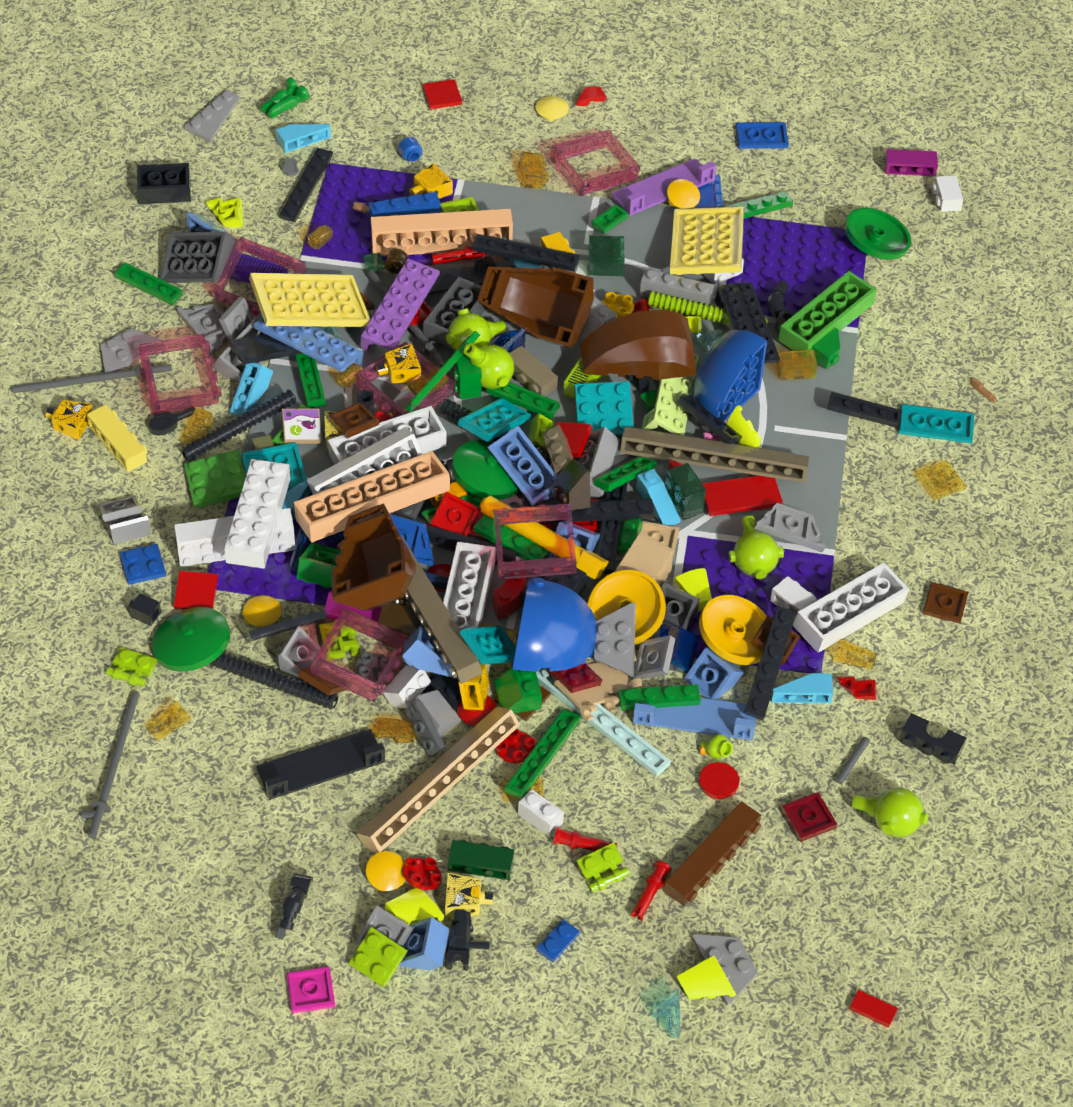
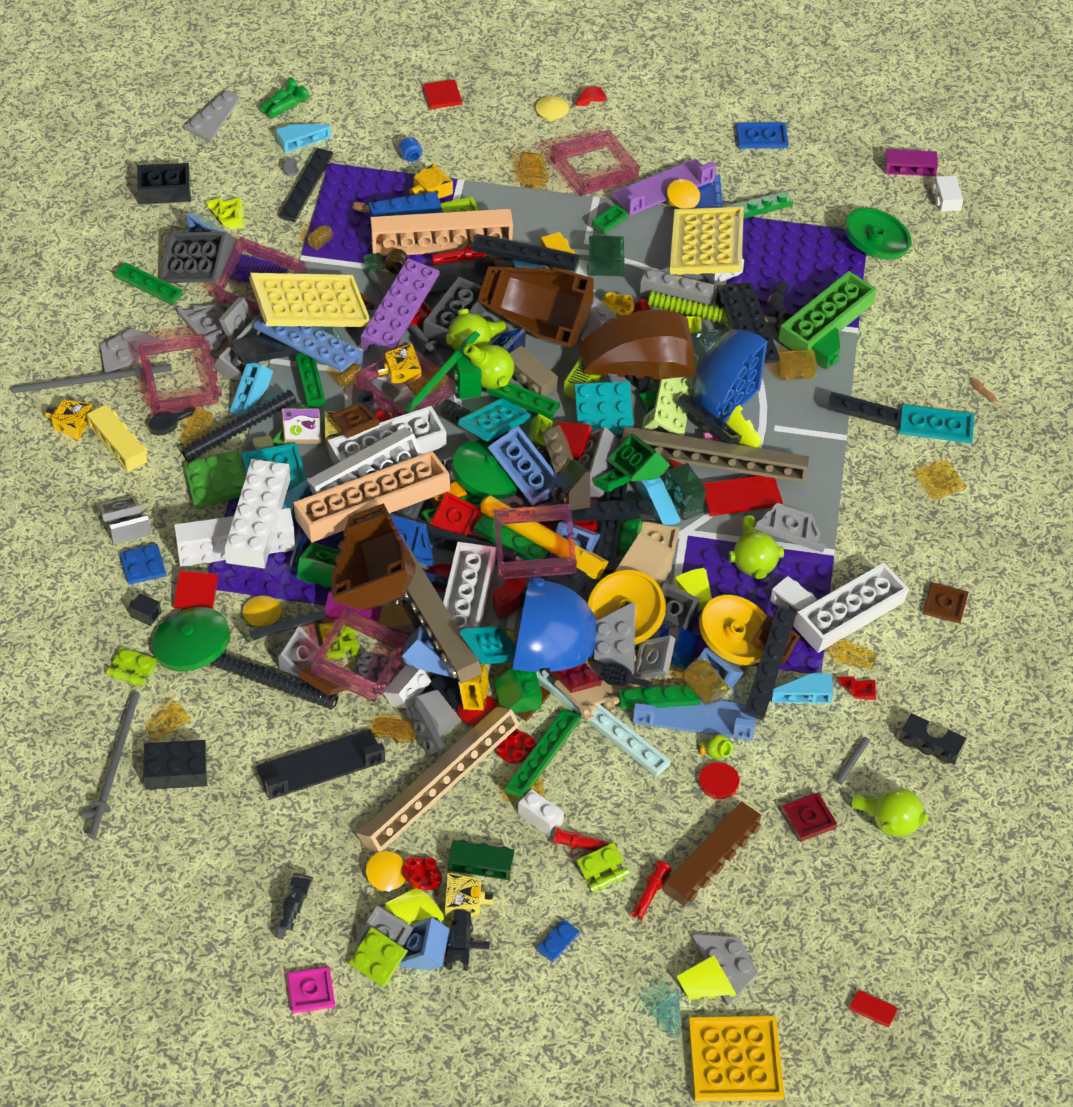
(175, 764): none -> black brick
(620, 675): none -> black piece
(638, 460): none -> green slope
(705, 681): none -> clear yellow brick
(735, 1058): none -> yellow plate

